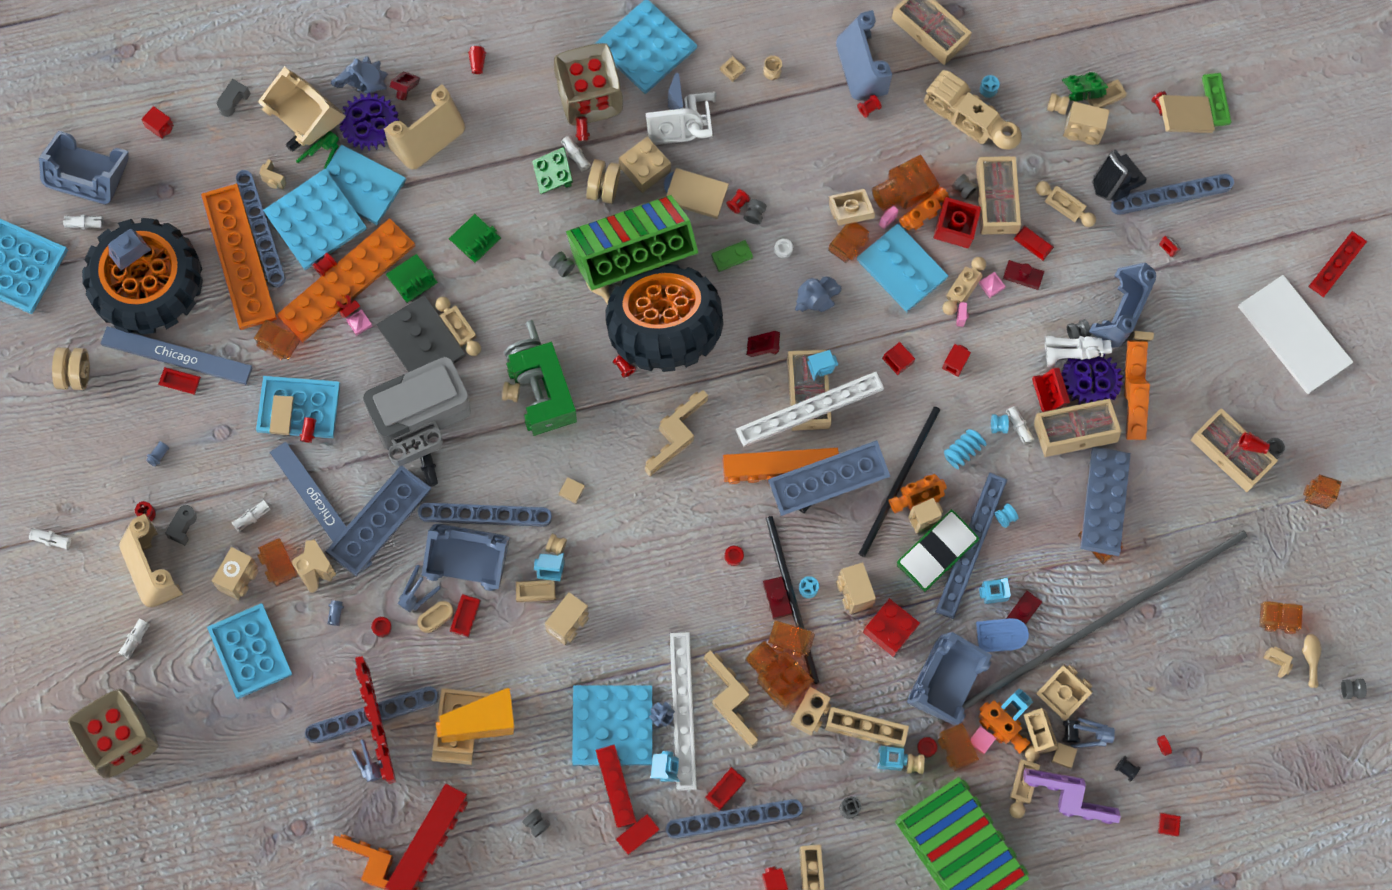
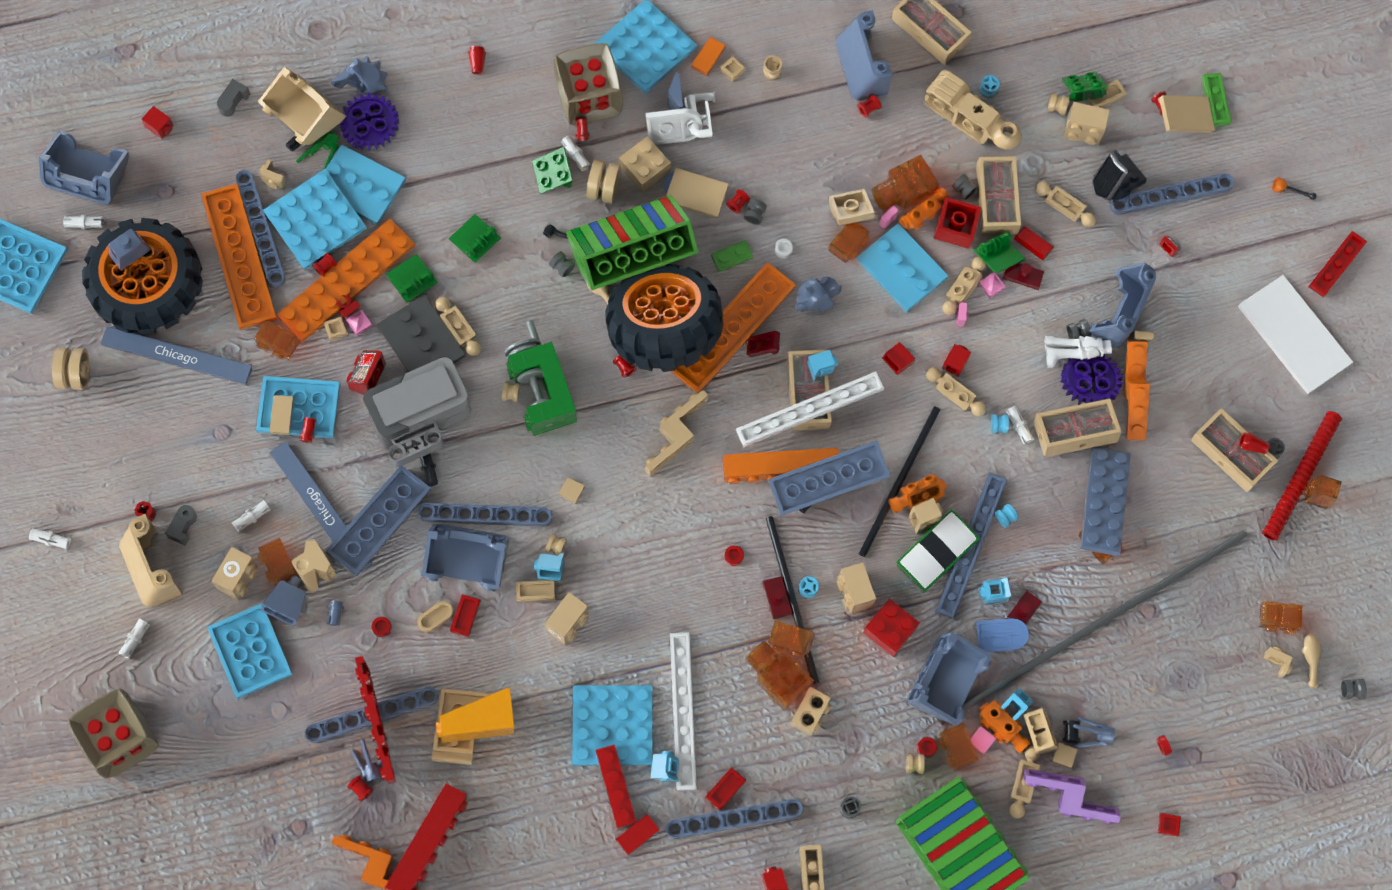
(157, 454): sand blue pin -> none
(179, 380): red tile -> none
(285, 601): none -> sand blue torso
(335, 328): none -> tan tile
(360, 788): none -> red bush
(366, 371): none -> slope
(403, 84): dark red tile -> none
(408, 600): sand blue plant -> none
(427, 135): tan windscreen -> none
(536, 823): dark grey wheel -> none
(550, 230): none -> black hand
(662, 714): sand blue gear -> none
(708, 56): none -> orange tile
(731, 698): tan bracket -> none
(741, 321): none -> orange plate
(866, 728): tan brick -> none
(892, 758): medium azure window -> none
(956, 391): none -> tan plate
(963, 447): medium azure piece -> none
(999, 253): none -> green hinge
(1051, 390): red bracket -> none
(1065, 691): tan plate -> none
(1127, 768): black bush -> none
(1280, 185): none -> hinge
(1302, 475): none -> red piece

